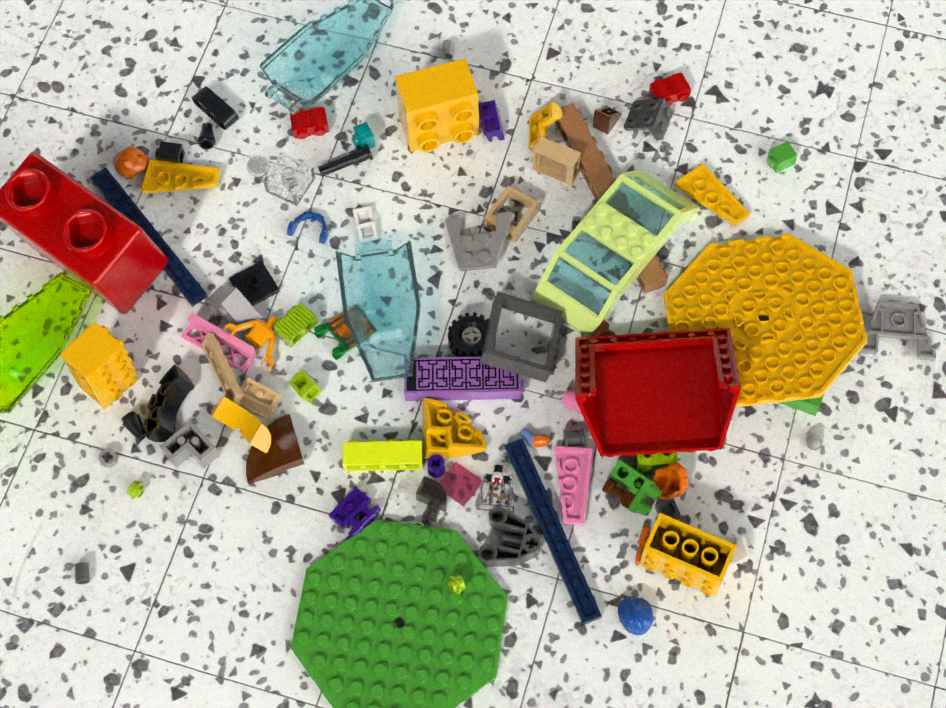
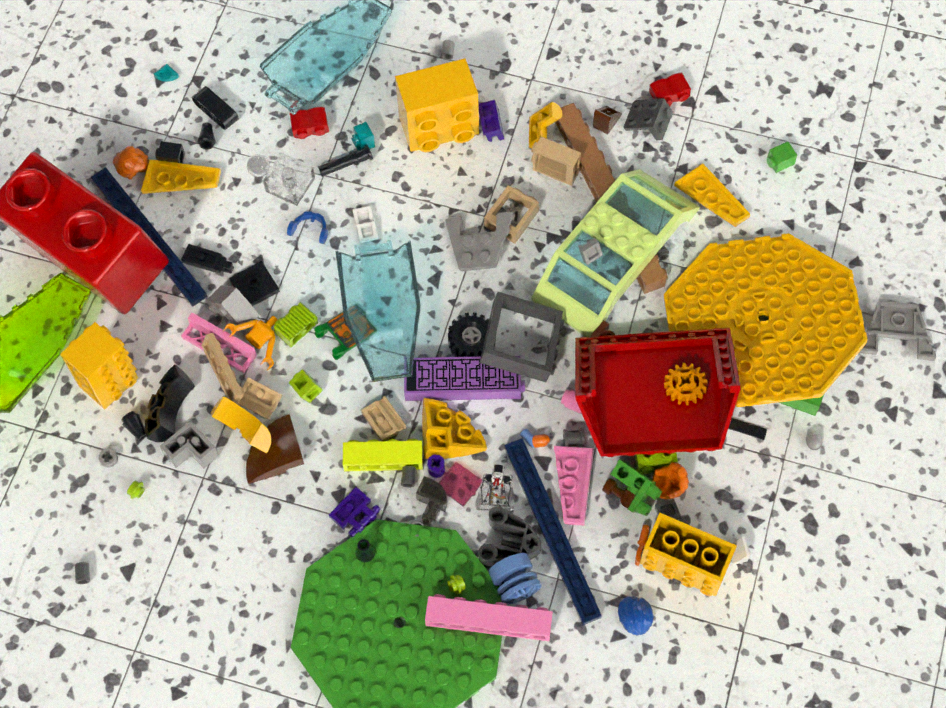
(166, 74): none -> teal tile
(206, 259): none -> black hinge
(365, 551): none -> cone
(383, 419): none -> tan plate
(408, 476): none -> dark grey hinge
(488, 618): none -> bright pink brick
(515, 578): none -> medium blue wheel
(590, 251): none -> light grey tile
(688, 377): none -> light orange gear
(748, 429): none -> black window

